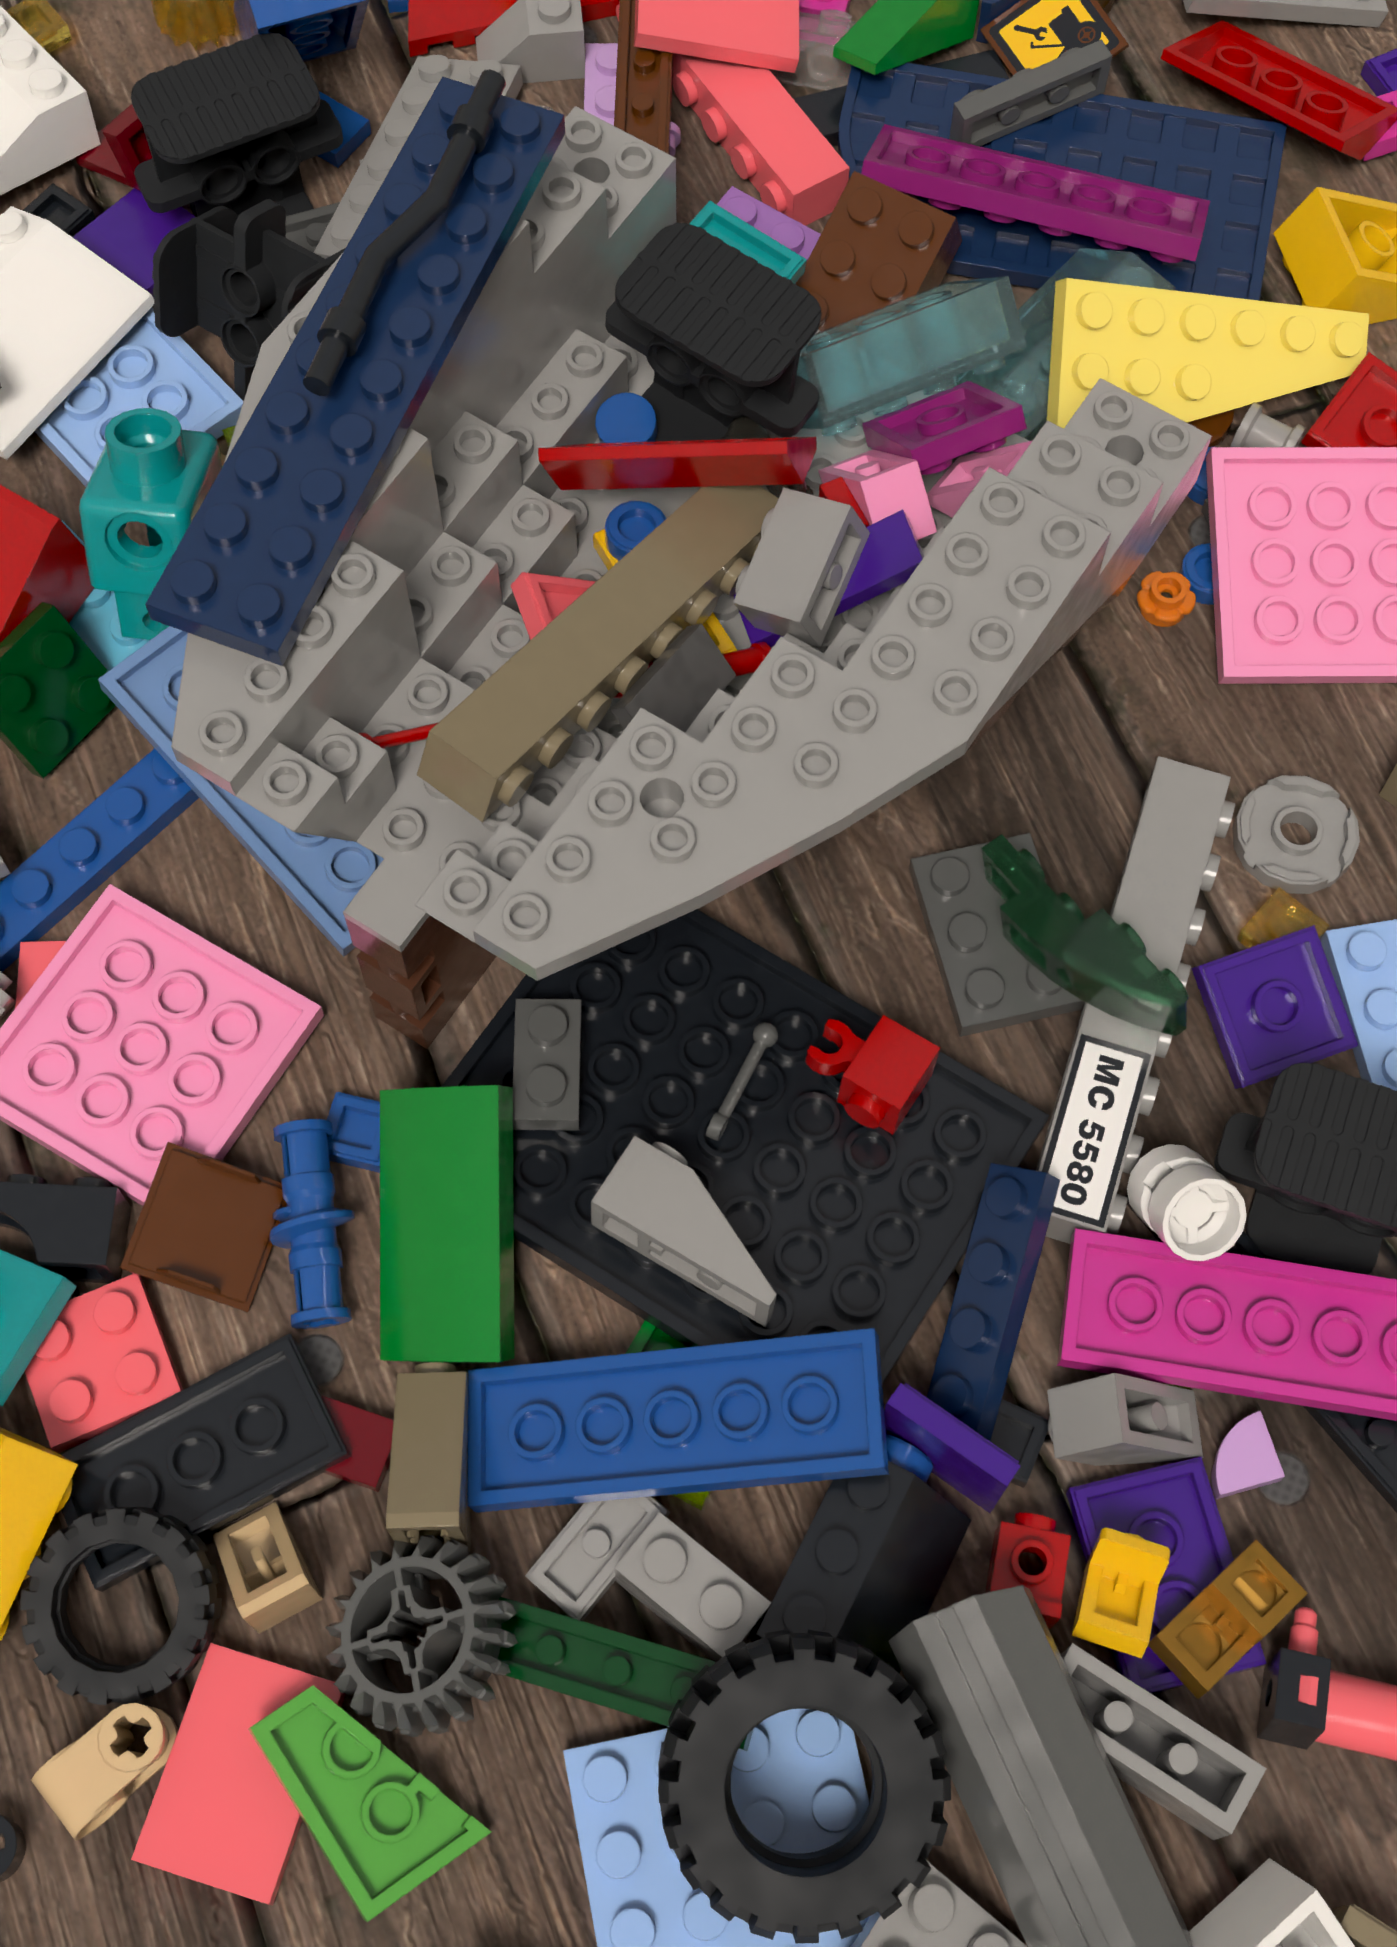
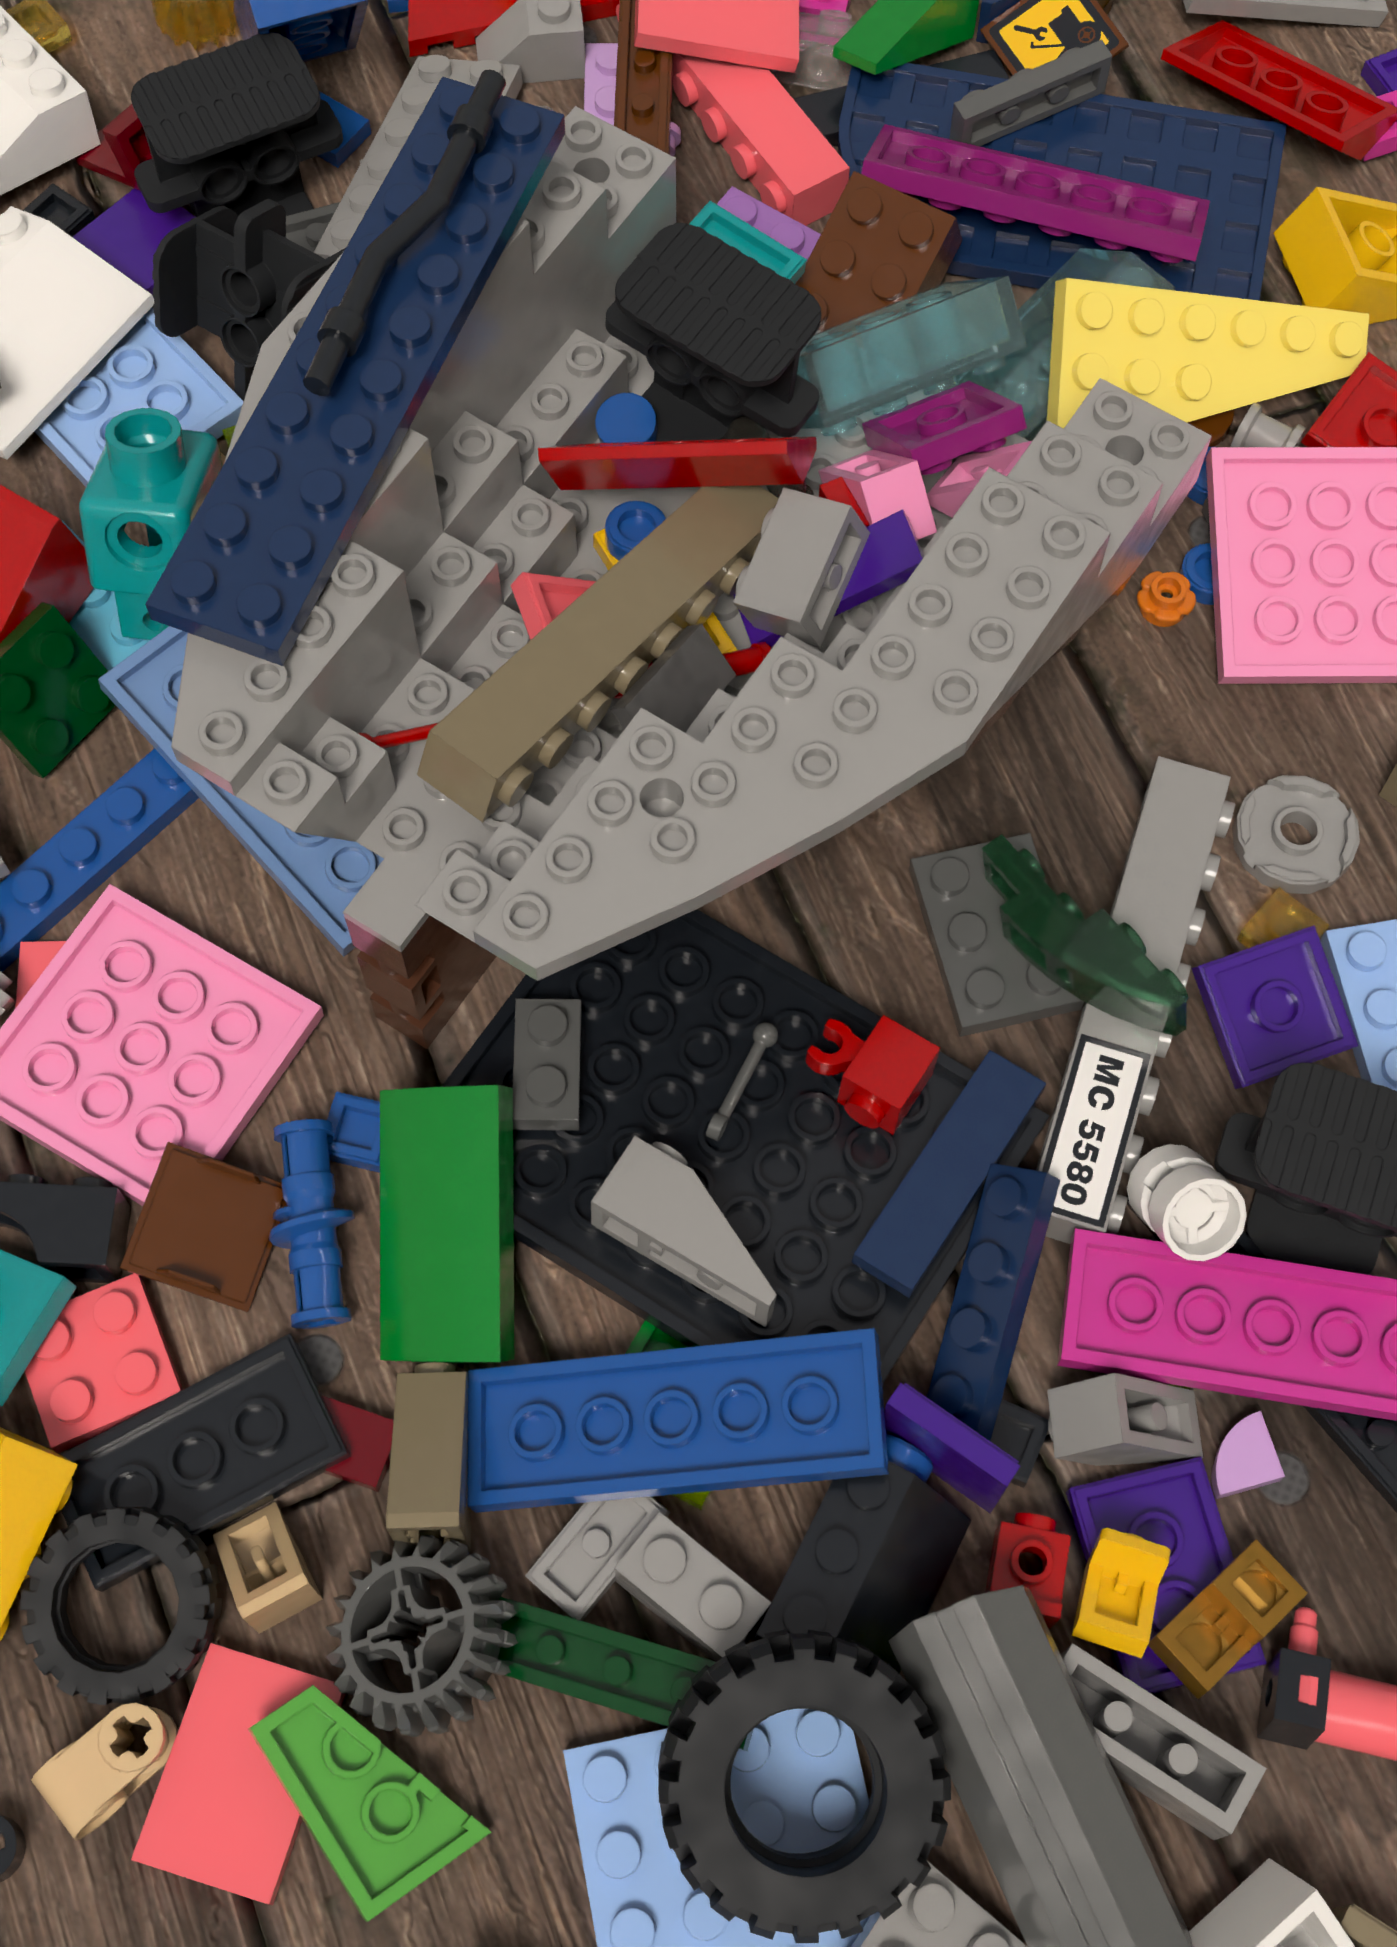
(948, 1174): none -> dark blue tile

